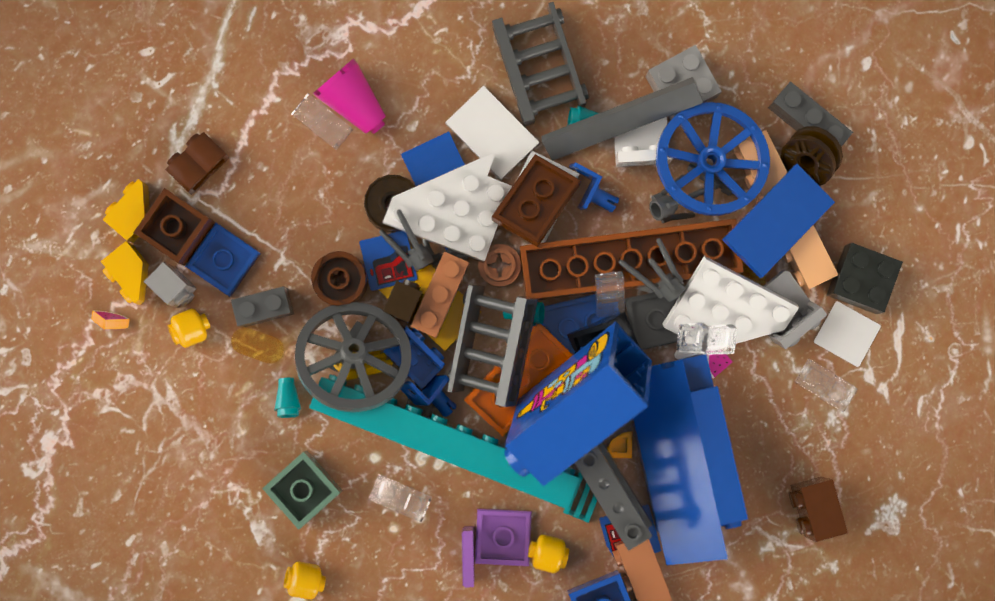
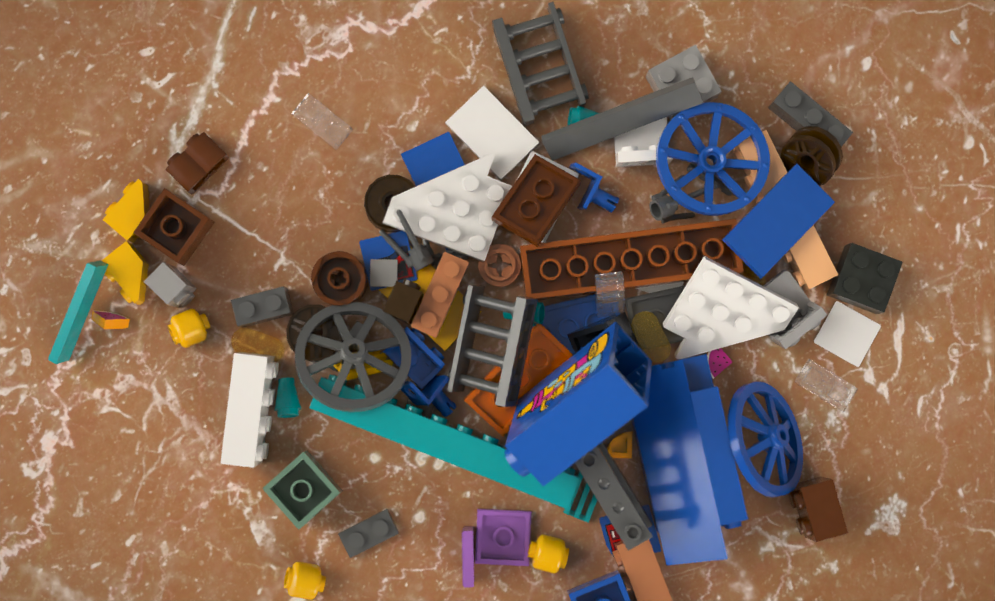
(77, 311): none -> teal tile
(223, 259): blue tile -> none
(248, 409): none -> white brick
(297, 321): none -> dark brown wheel
(352, 98): dark pink cone -> none
(368, 533): none -> dark grey plate
(383, 272): none -> light grey tile
(400, 498): clear slope -> none
(651, 336): none -> clear yellow tile
(669, 285): dark grey plant -> none
(704, 339): clear slope -> none
(771, 436): none -> blue wheel

